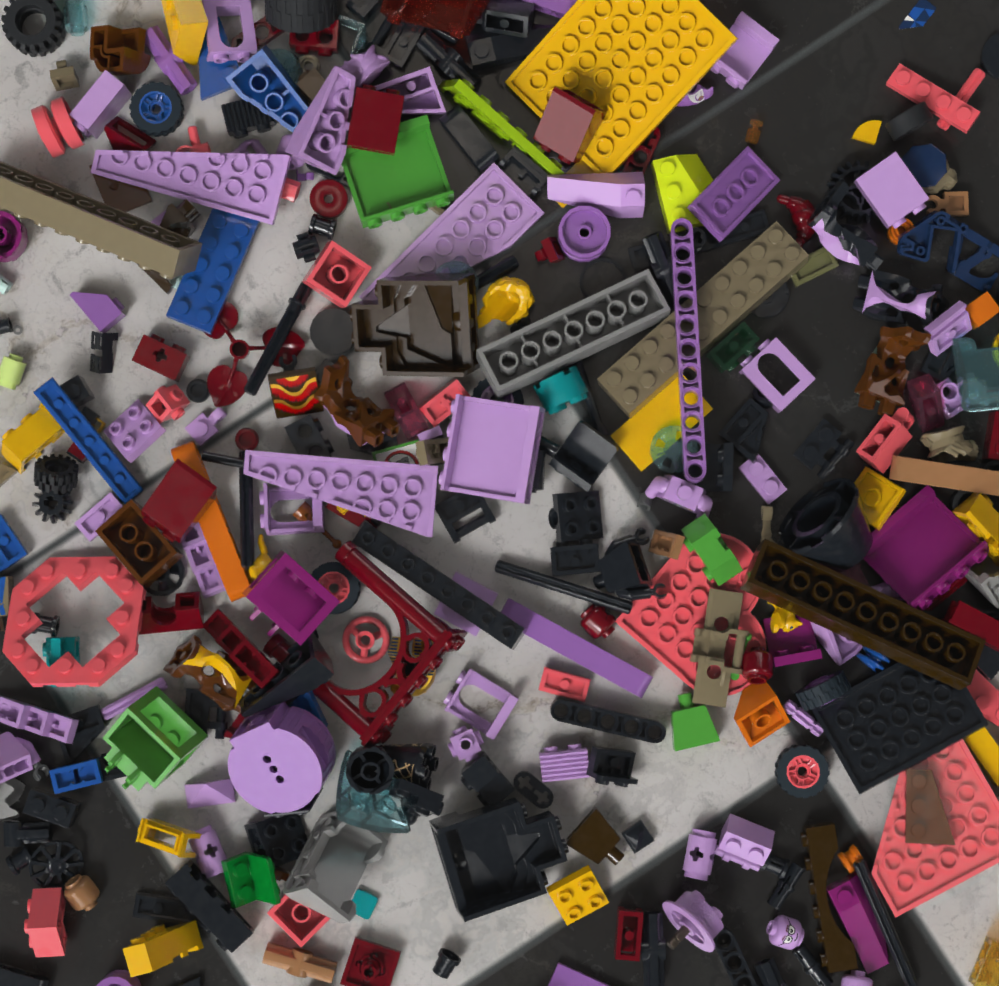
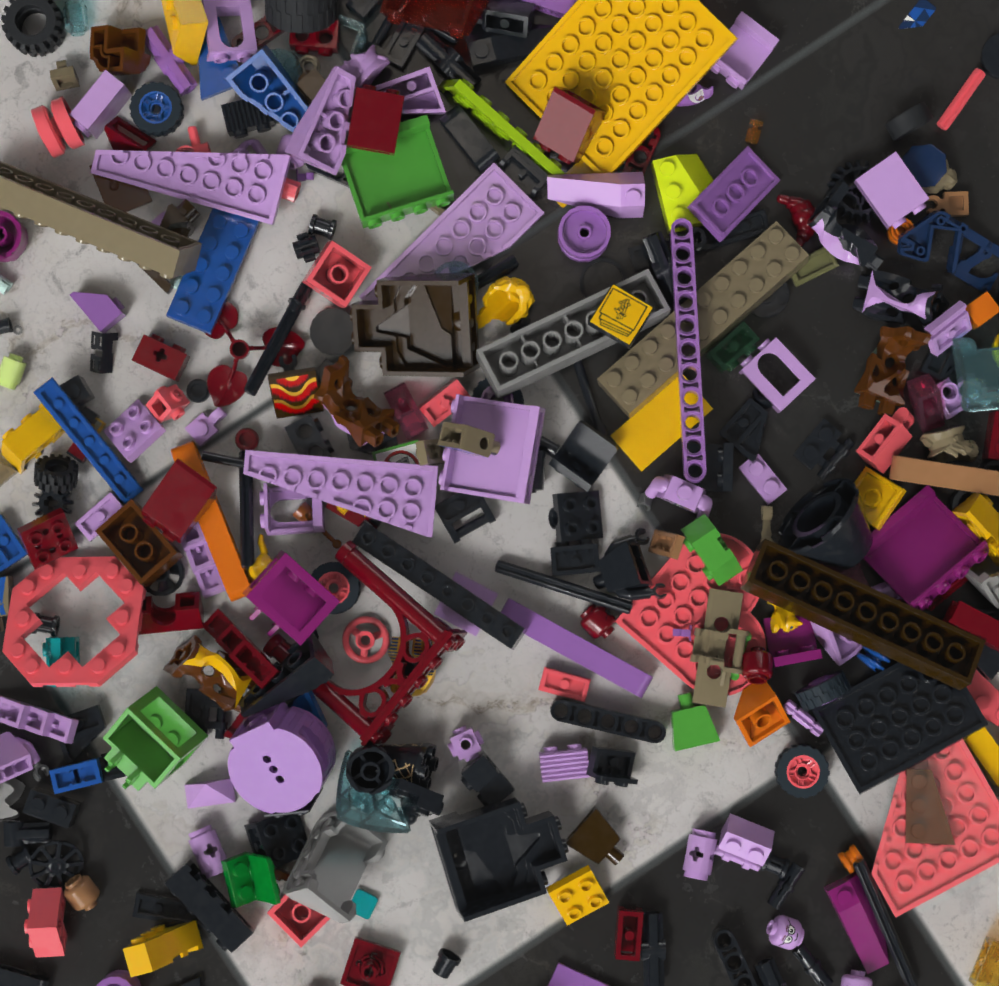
(45, 534): none -> dark red plate
(121, 705): lavender axle -> none
(147, 832): yellow window -> none
(299, 962): medium nougat piece -> none
(332, 209): dark red piece -> none
(433, 433): lavender tile -> none
(456, 708): lavender panel -> none
(468, 440): none -> dark tan torso
(537, 785): black beam -> none
(551, 251): dark red tile -> none
(561, 389): teal brick -> none
(621, 316): none -> yellow tile
(637, 836): black tile -> none
(672, 449): clear light blue piece -> none
(683, 632): none -> medium lavender piece
(693, 920): lavender piece -> none
(821, 847): dark brown arch -> none
(867, 132): yellow tile -> none
(937, 99): coral plate -> none

